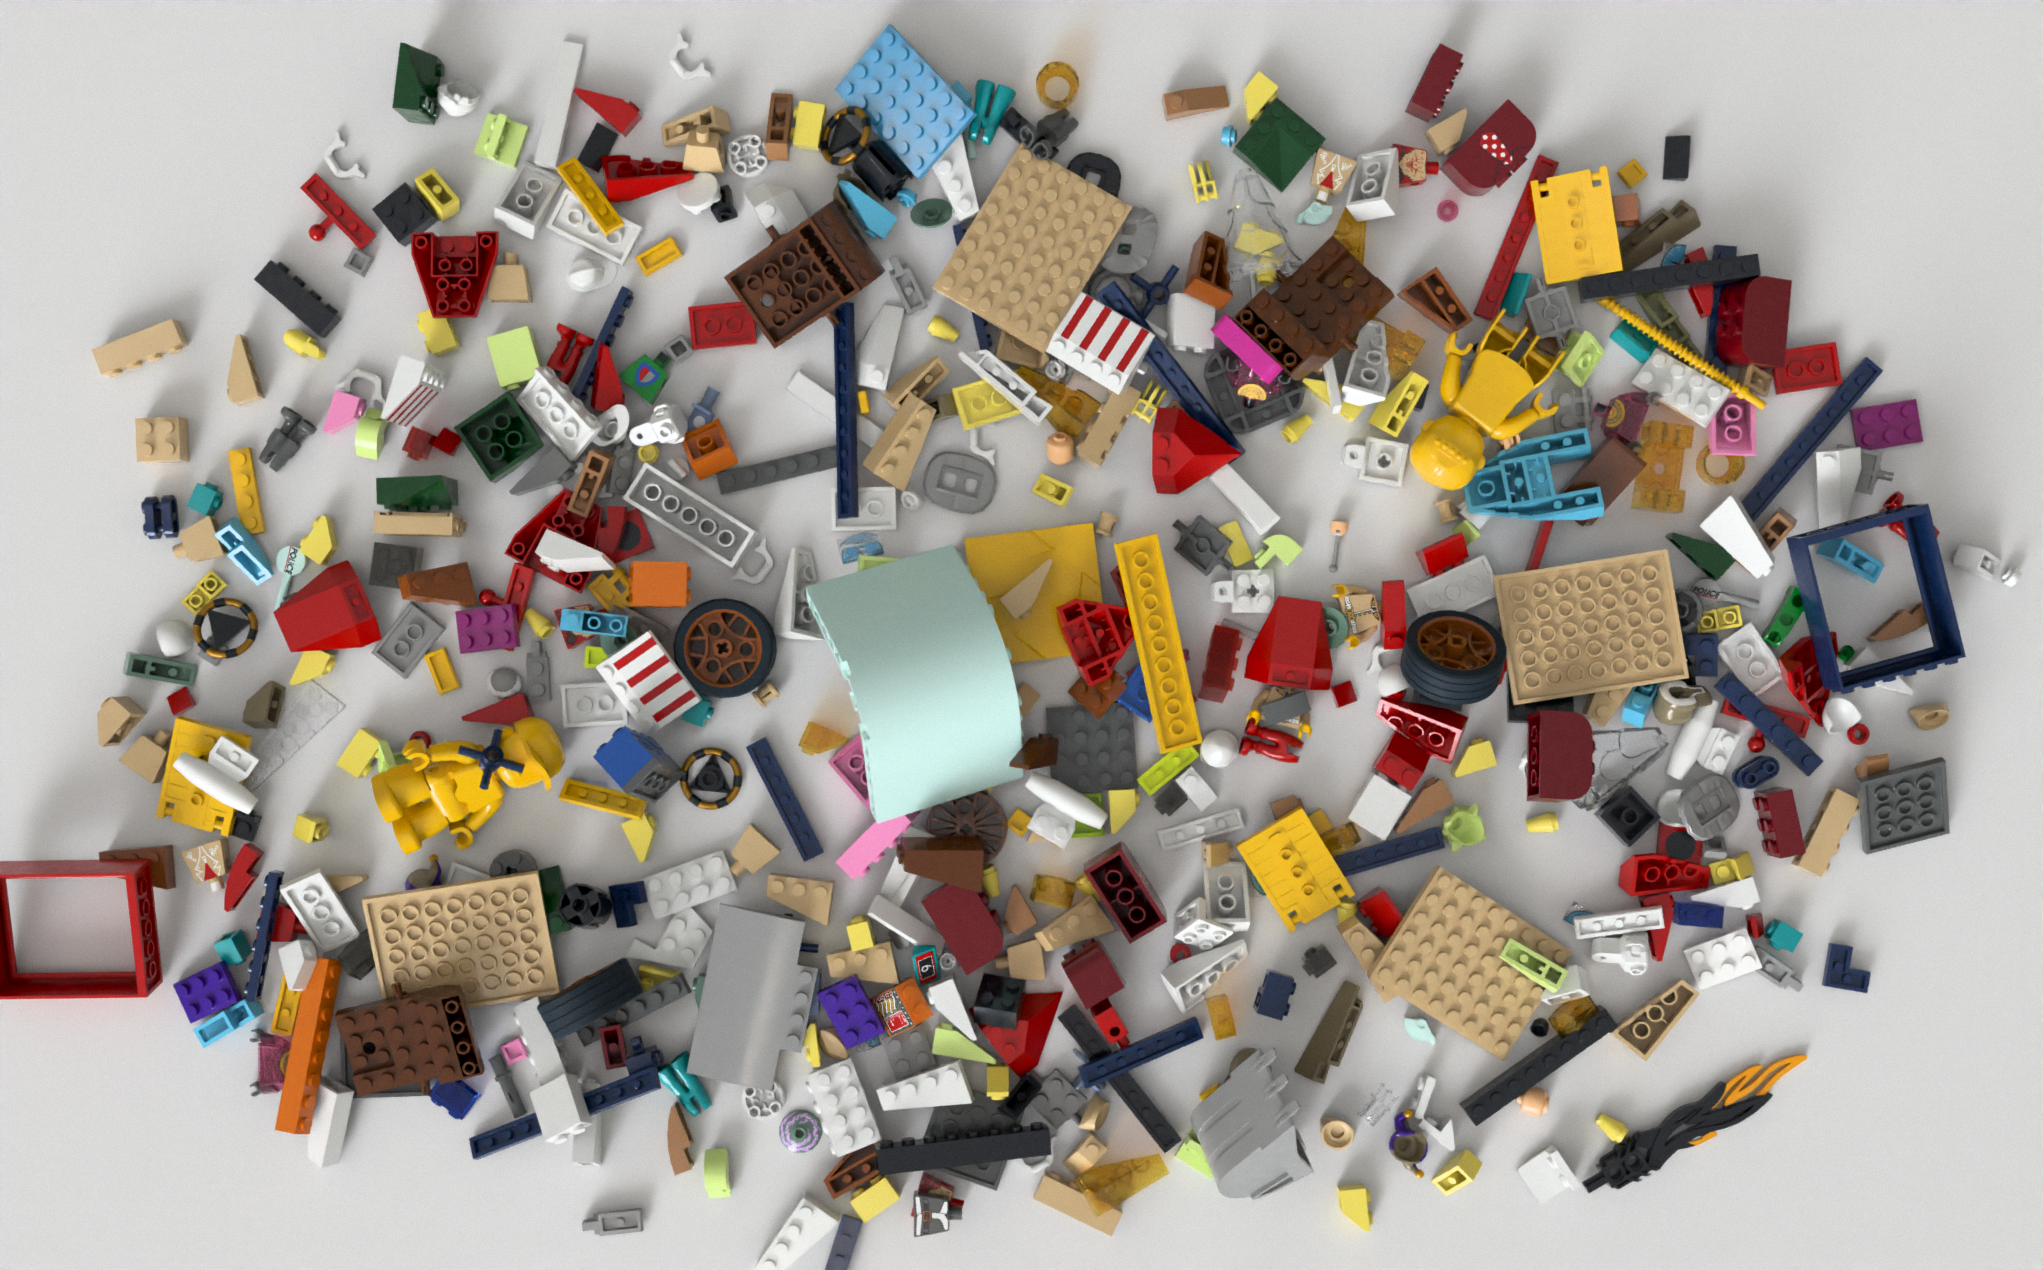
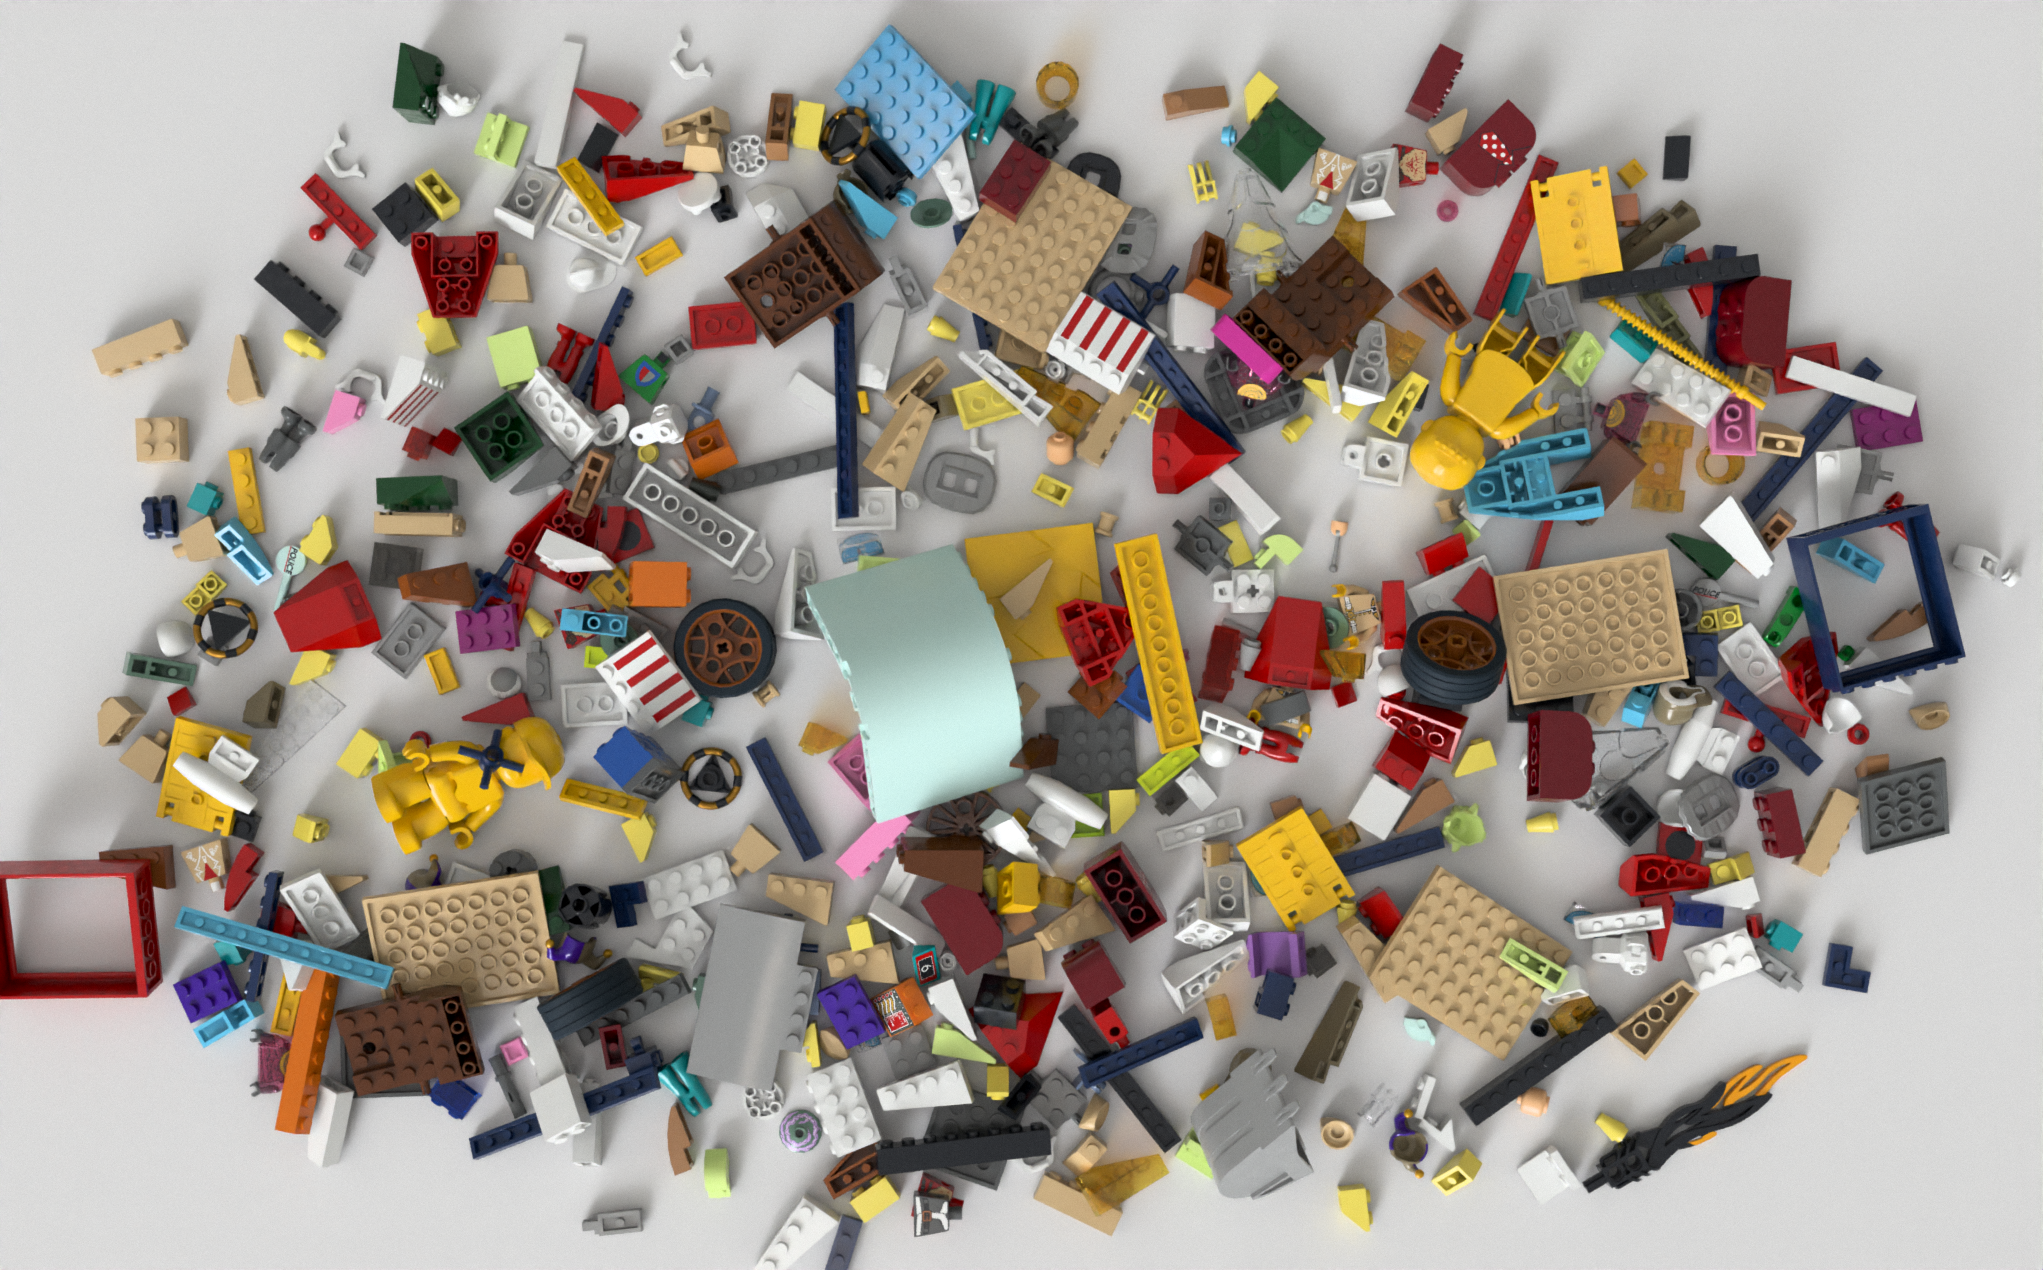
(284, 947): none -> medium azure plate
(369, 434): yellowish green brick -> none
(493, 585): none -> dark blue bar
(576, 951): none -> piece
(707, 489): none -> pearl dark grey cone
(1008, 833): none -> white wedge
(1015, 181): none -> dark red brick
(1017, 888): none -> yellow slope
(1179, 947): red plate -> none
(1219, 509): none -> dark grey bracket
(1231, 725): none -> white slope
(1248, 653): none -> light grey cone
(1278, 952): none -> medium lavender panel
(1345, 664): none -> clear yellow slope
(1478, 596): none -> red tile
(1778, 439): none -> tan slope
(1850, 386): none -> white tile

